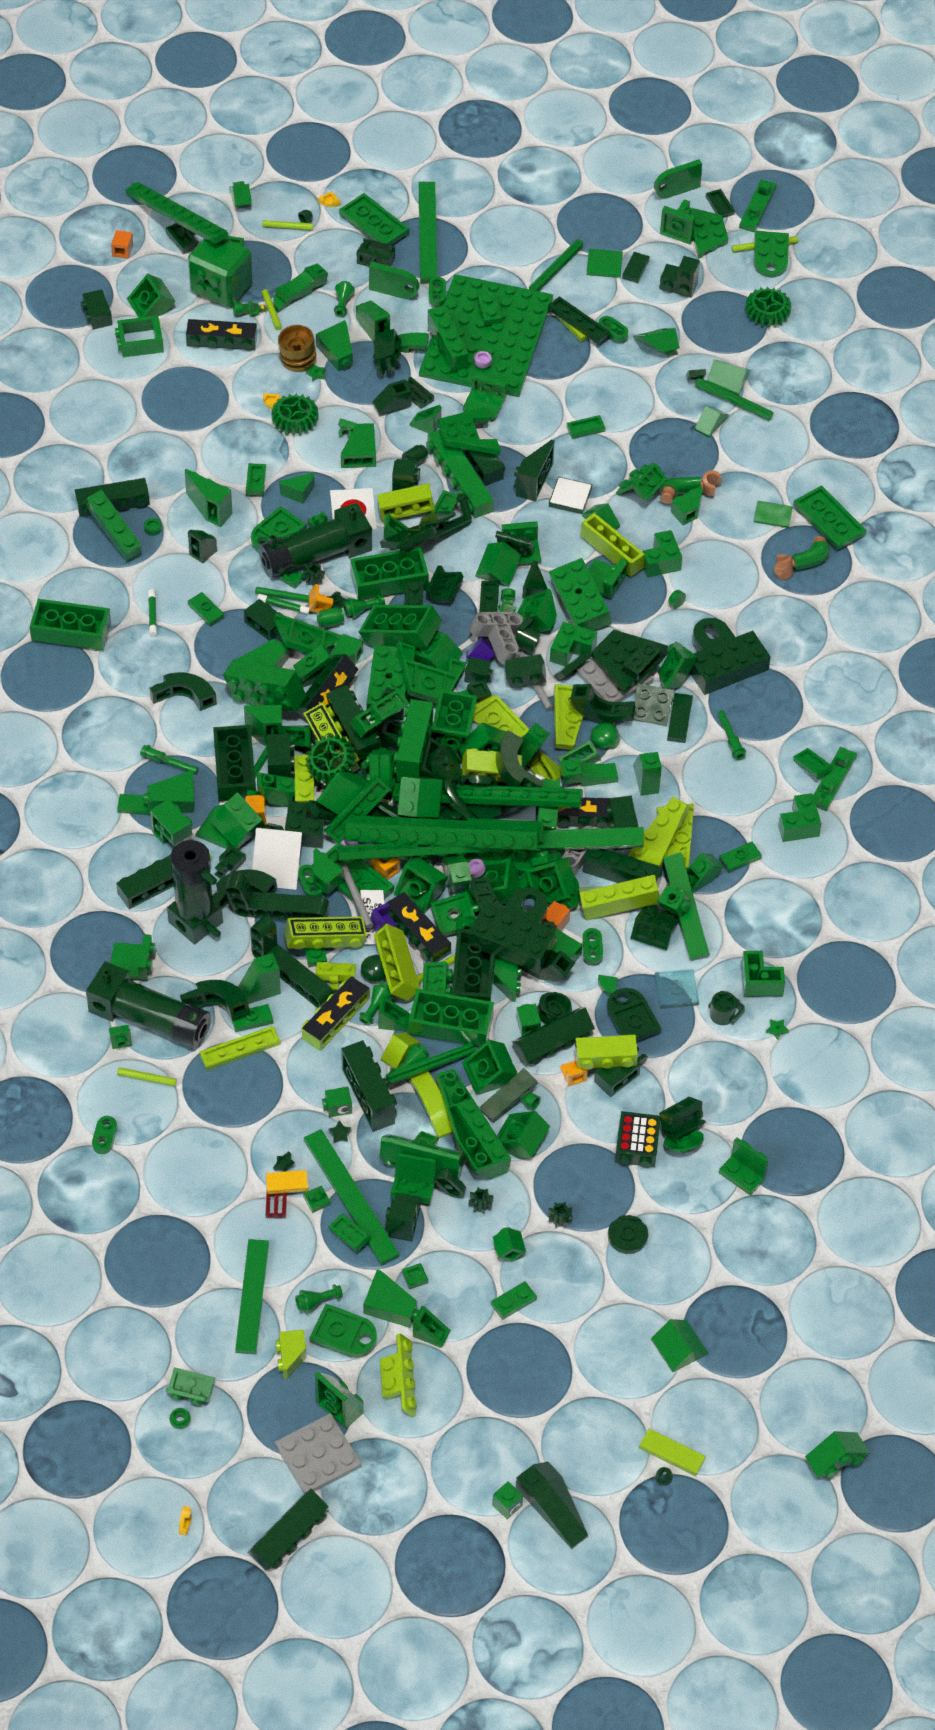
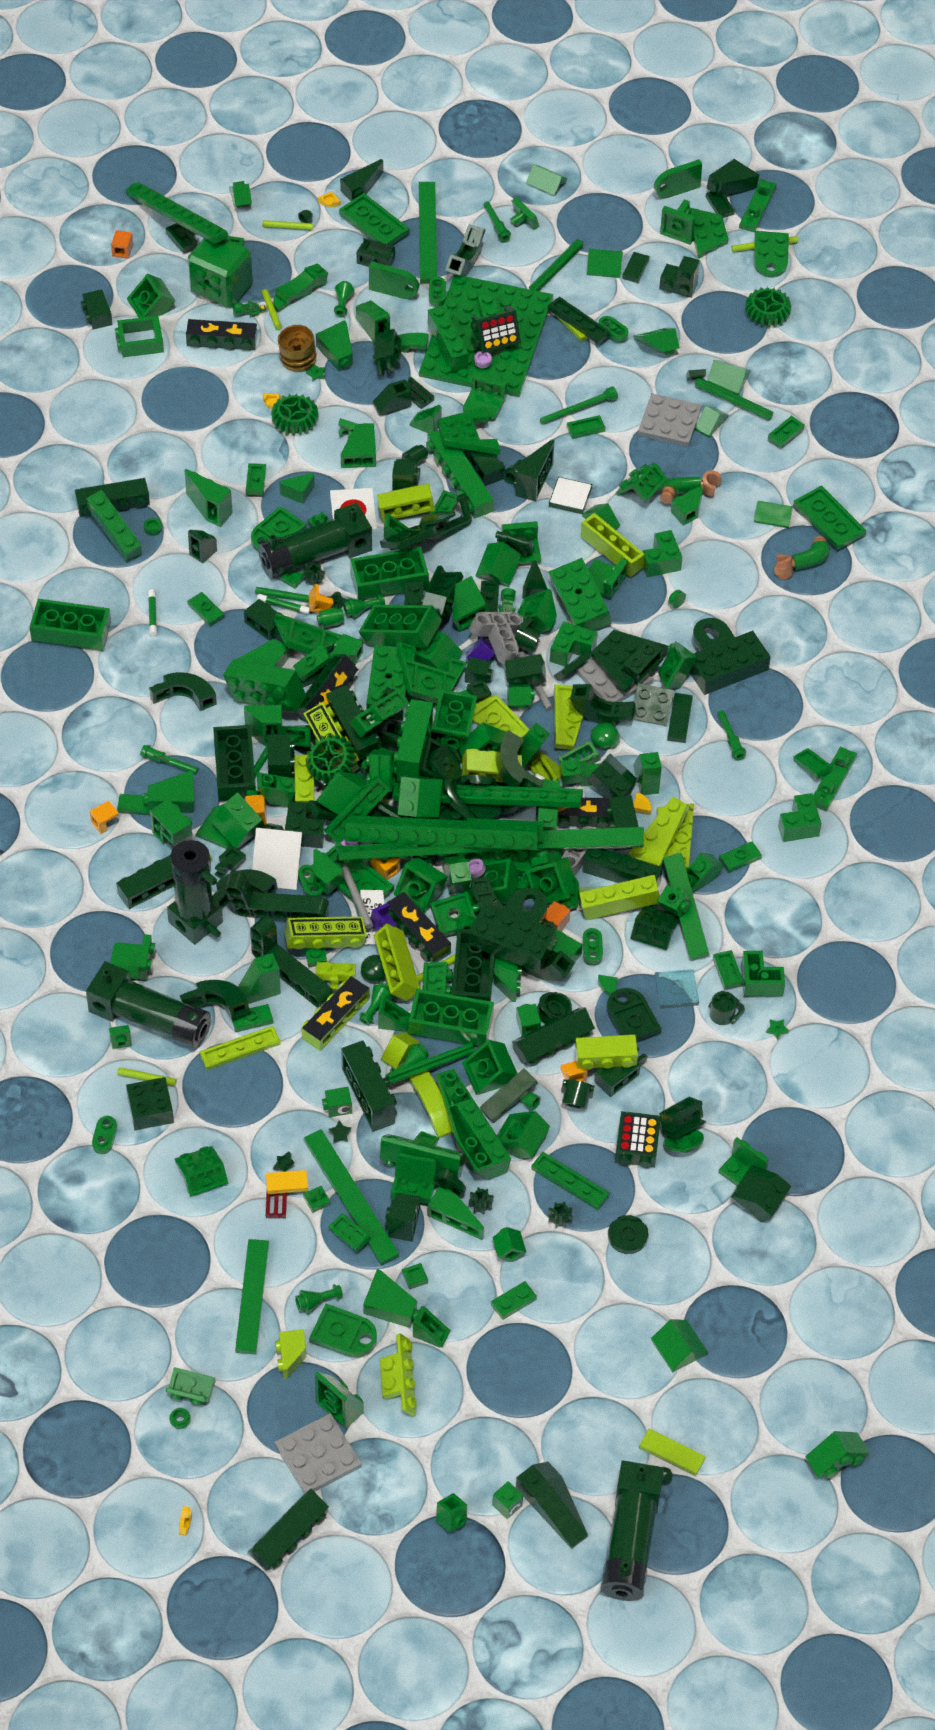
(101, 815): none -> light orange panel
(149, 1103): none -> dark green brick
(202, 1170): none -> green bracket
(361, 180): none -> dark green slope
(440, 603): none -> hinge
(451, 1210): none -> green slope
(451, 1513): none -> green brick
(465, 258): none -> arch
(467, 603): none -> green slope
(496, 330): none -> panel
(503, 234): none -> green pin
(509, 472): none -> dark green cone
(520, 695): none -> green brick
(523, 213): none -> green tile
(545, 179): none -> panel
(570, 1181): none -> green tile
(576, 1093): none -> dark green piece
(610, 394): none -> green piece
(612, 778): none -> dark green slope
(632, 1530): none -> dark green piece
(642, 804): none -> yellow tile
(669, 420): none -> light grey plate
(728, 969): none -> green plate
(732, 179): none -> dark green slope
(760, 1192): none -> dark green slope
(786, 431): none -> green plate

